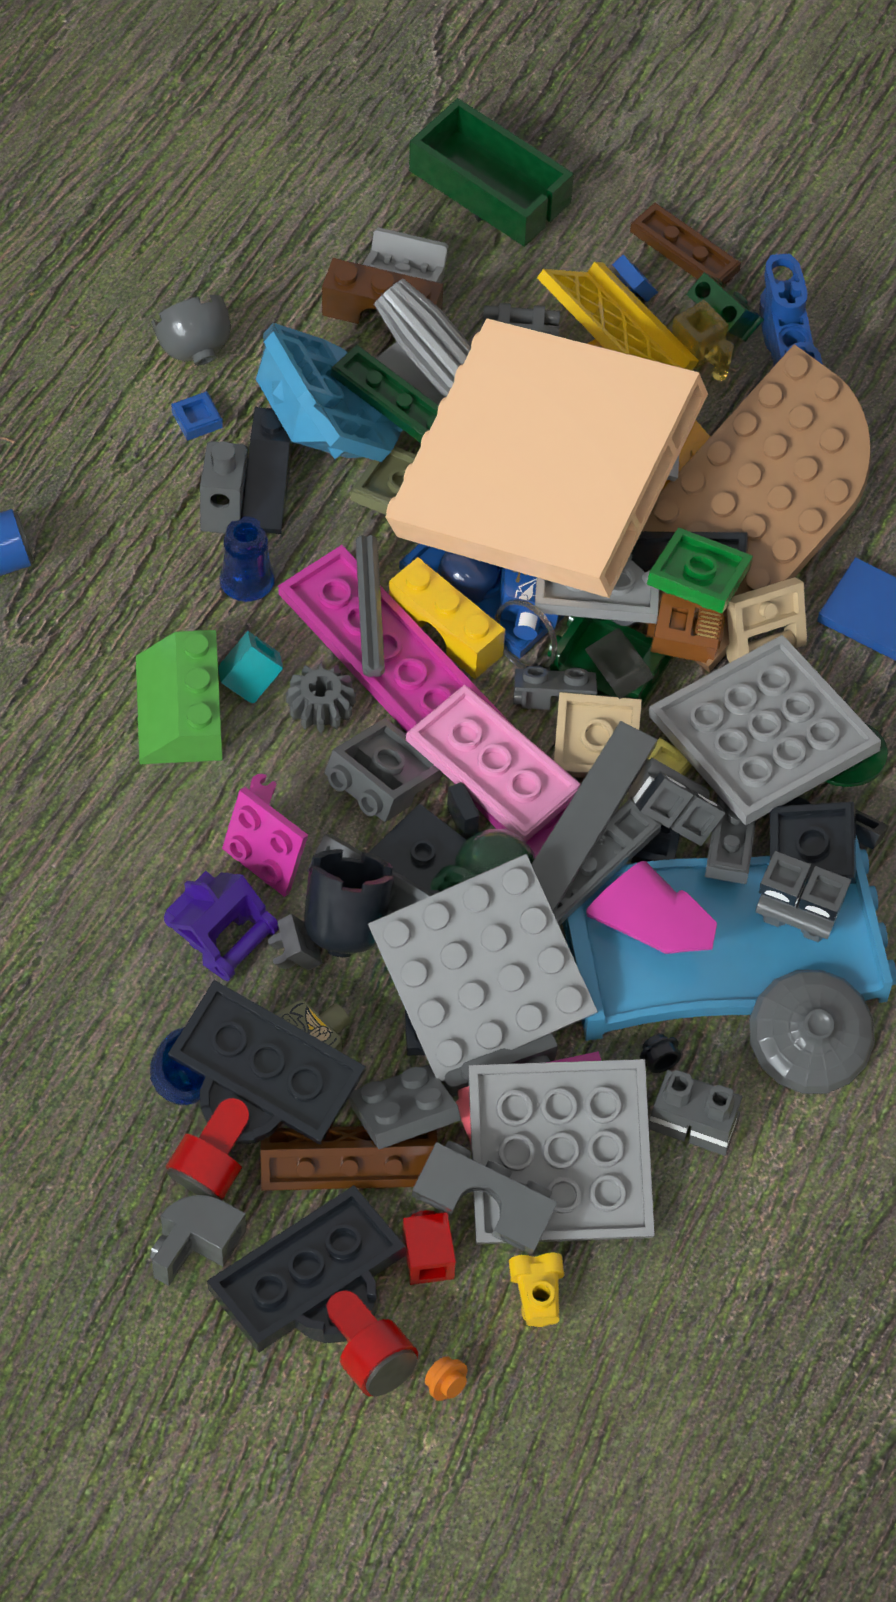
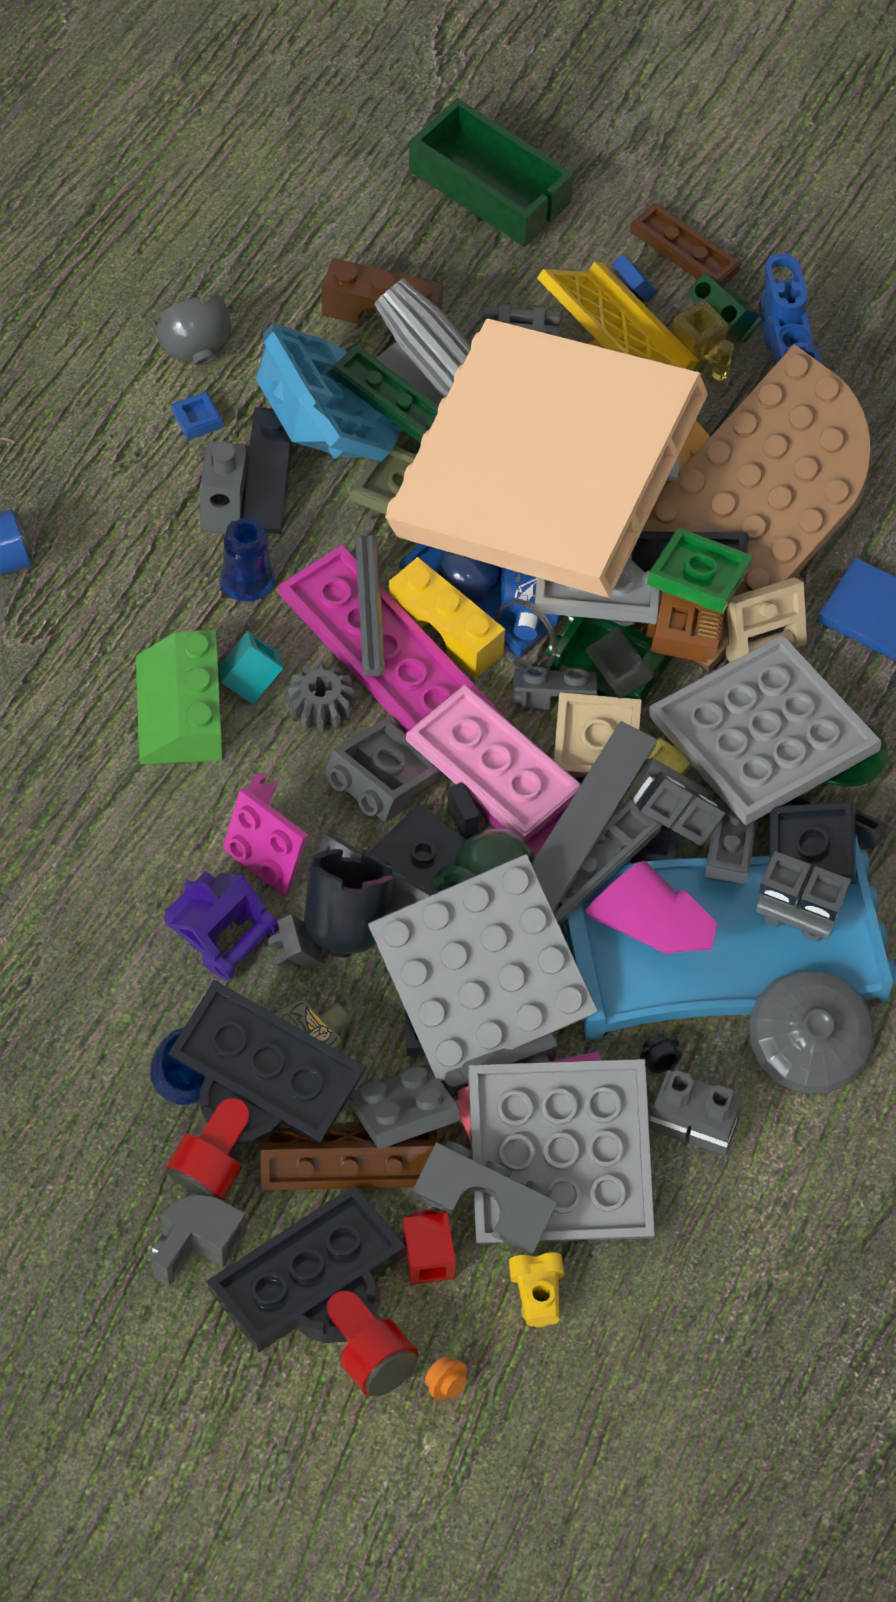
(408, 255): light grey bracket -> none

